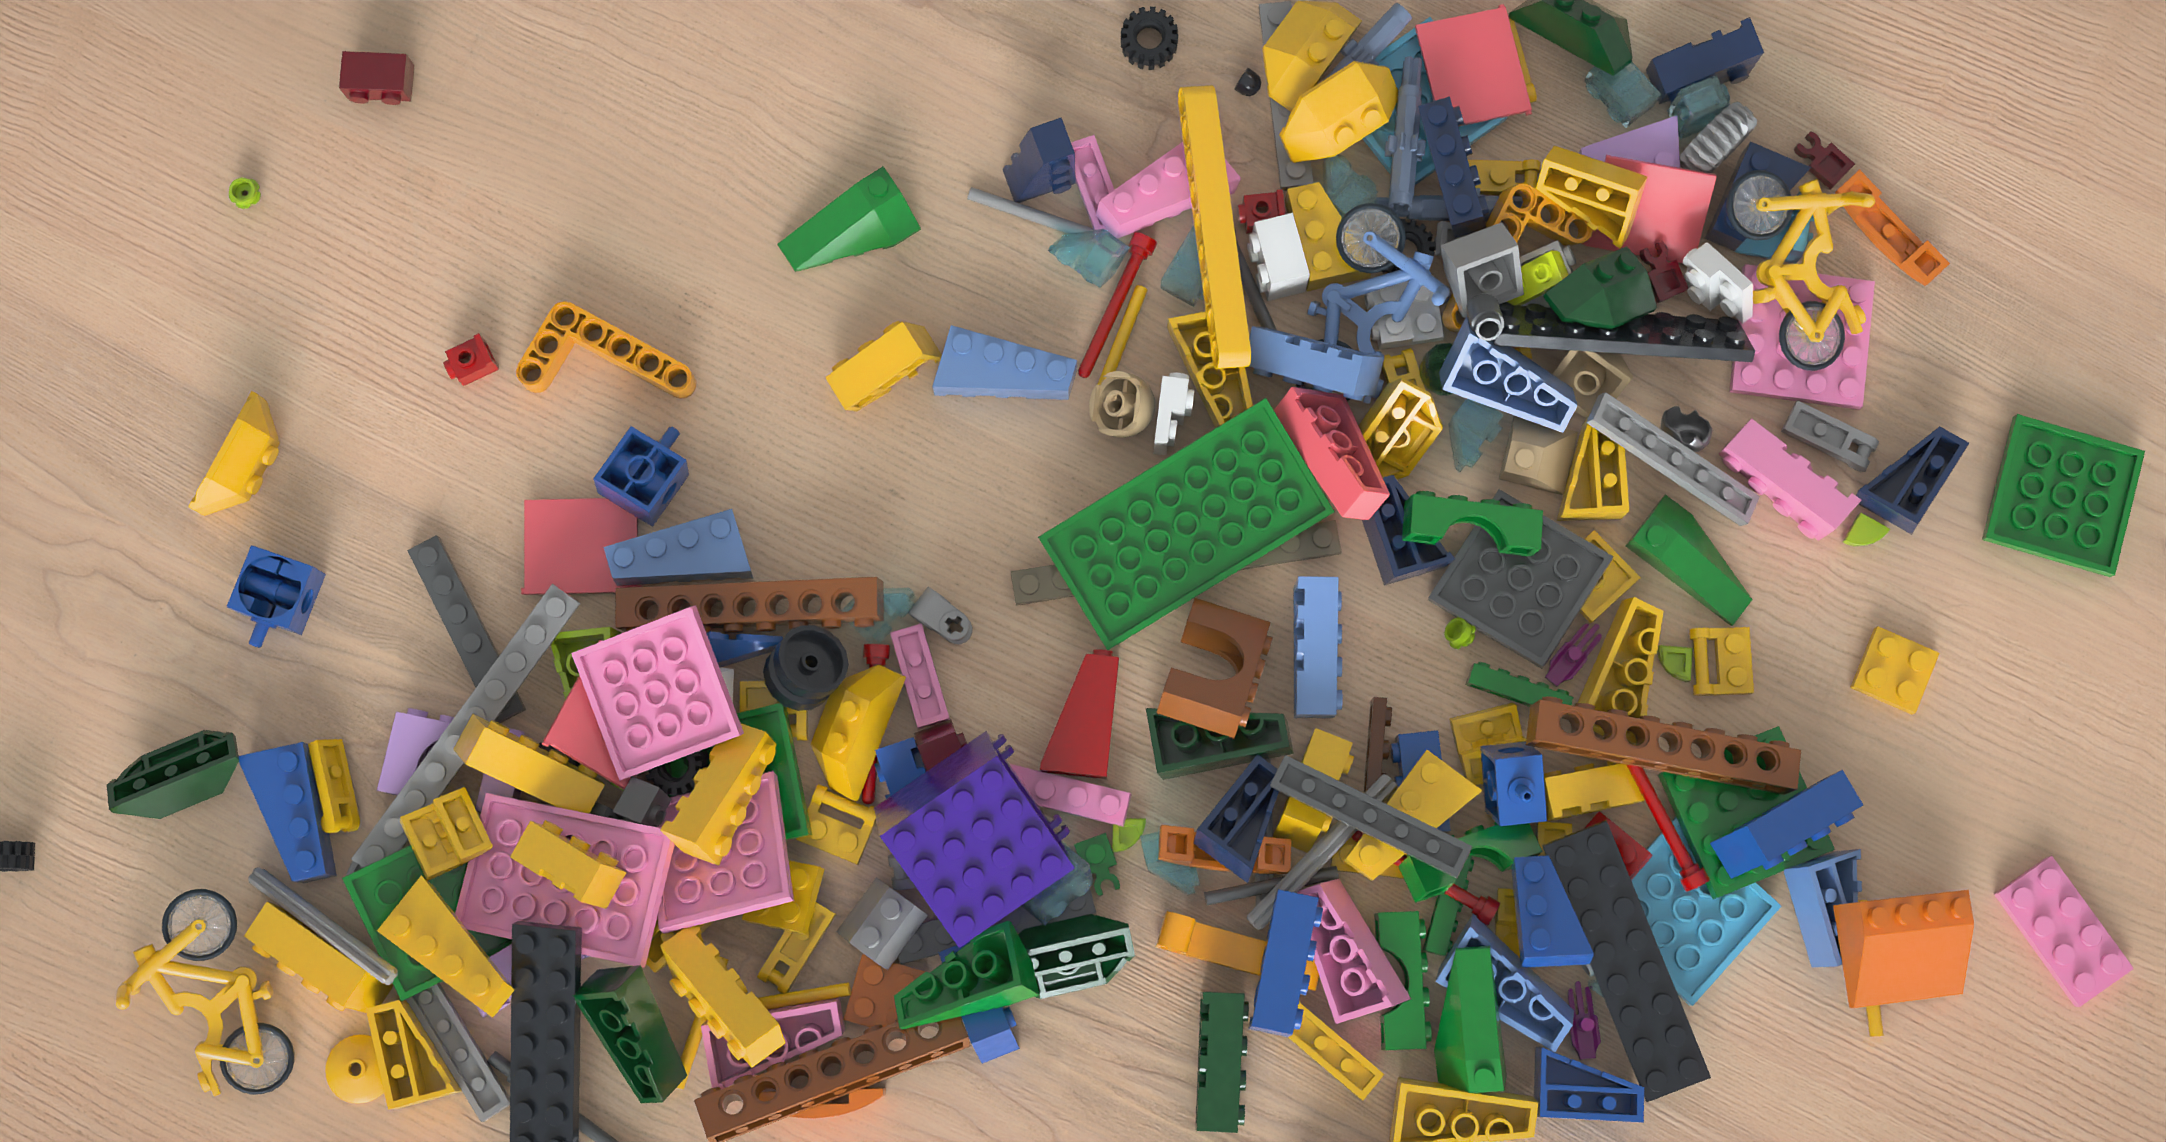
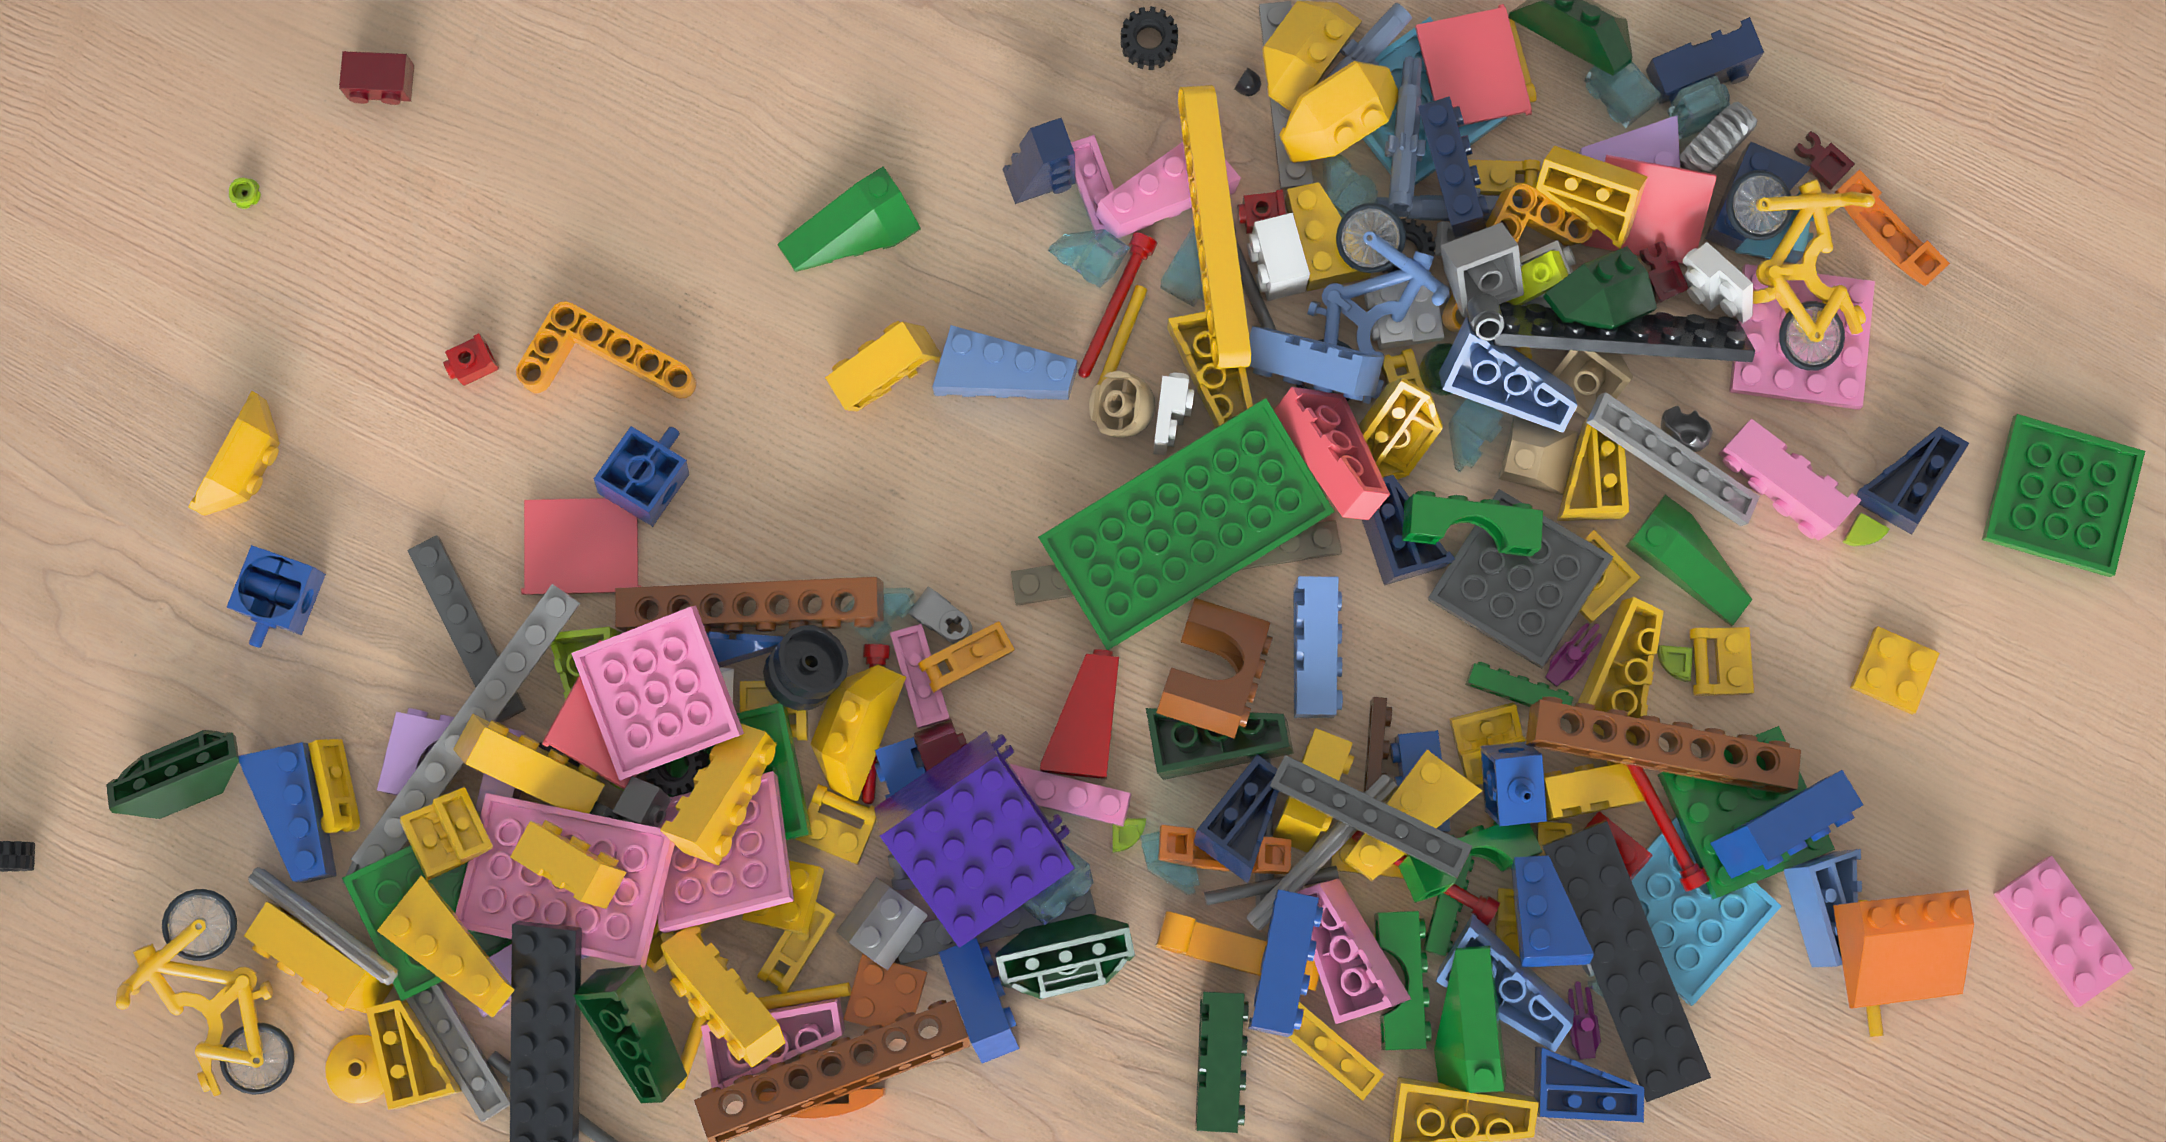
(682, 553): medium blue wedge -> none
(967, 656): none -> light orange plate
(977, 978): green wedge -> none
(1025, 212): light grey bar -> none
(1099, 856): green plate -> none
(1459, 633): lime plate -> none
(1829, 435): light grey plate -> none

